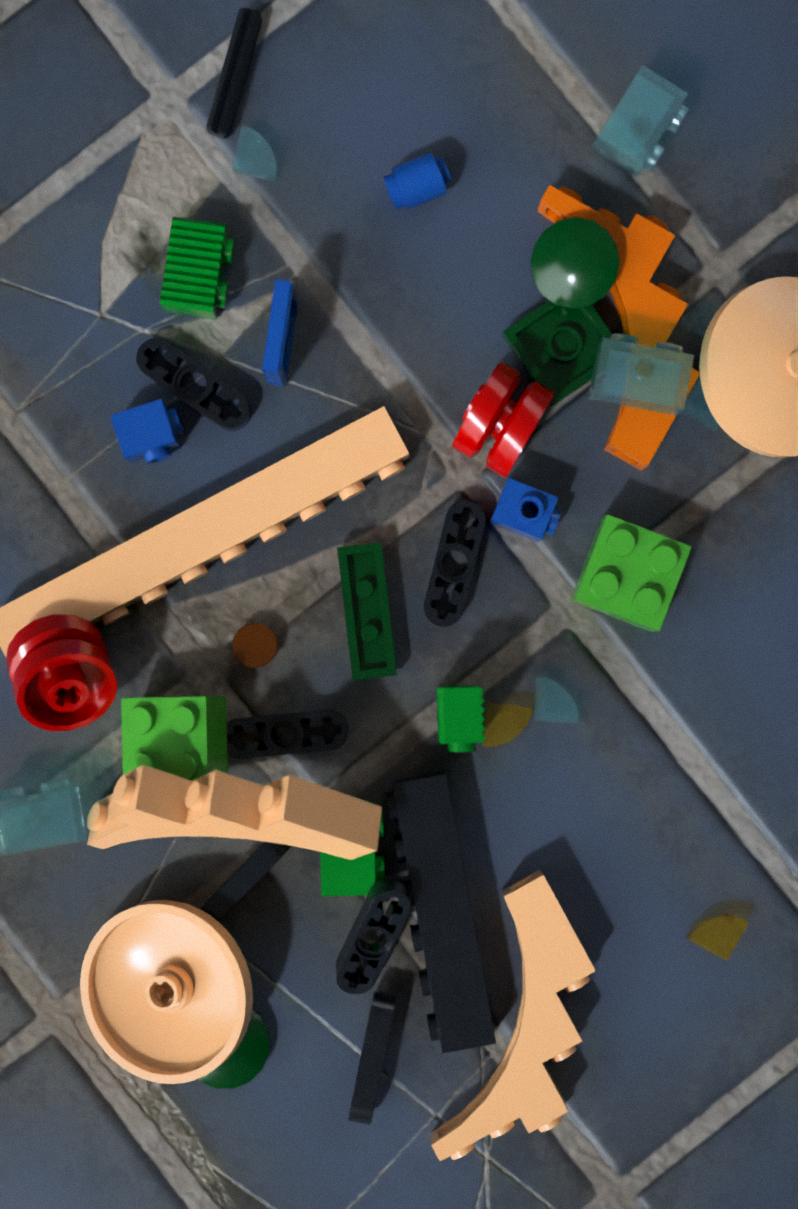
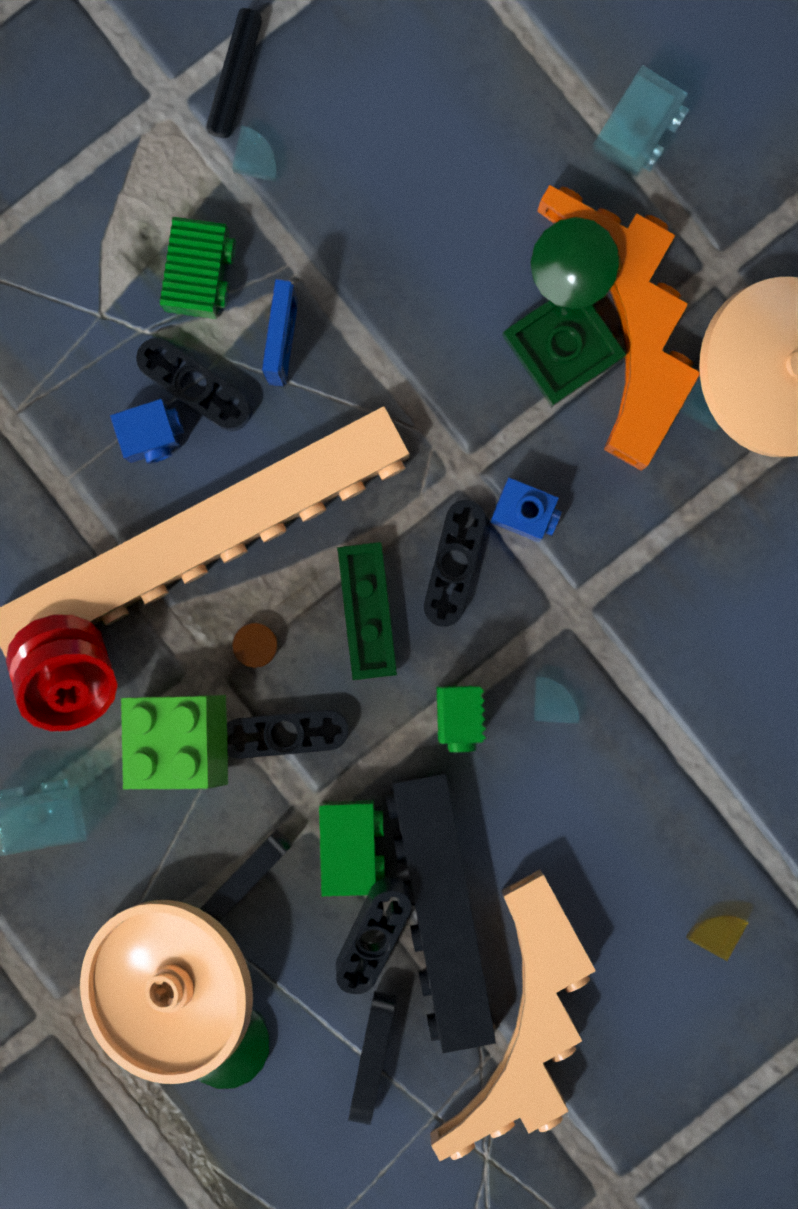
(221, 805): light nougat arch -> none
(417, 181): blue brick -> none
(502, 419): red wheel -> none
(504, 723): clear yellow tile -> none
(630, 573): bright green brick -> none
(641, 374): clear light blue brick -> none

